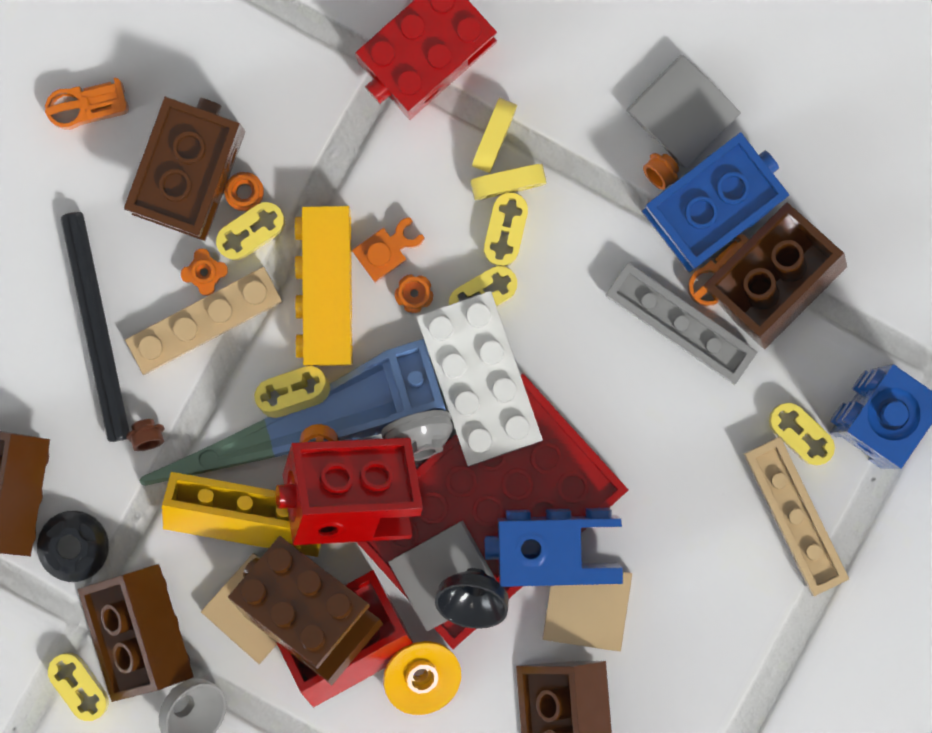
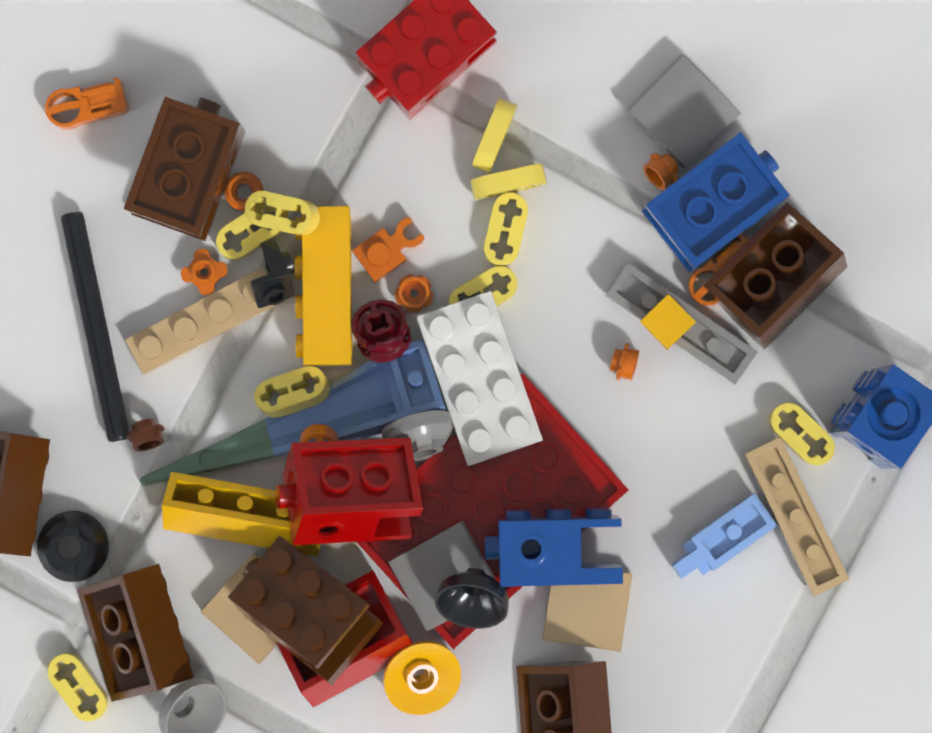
(277, 285): none -> black bracket
(280, 220): none -> light yellow beam
(383, 343): none -> dark red wheel
(624, 362): none -> orange plate
(667, 322): none -> yellow tile
(725, 537): none -> light blue hinge

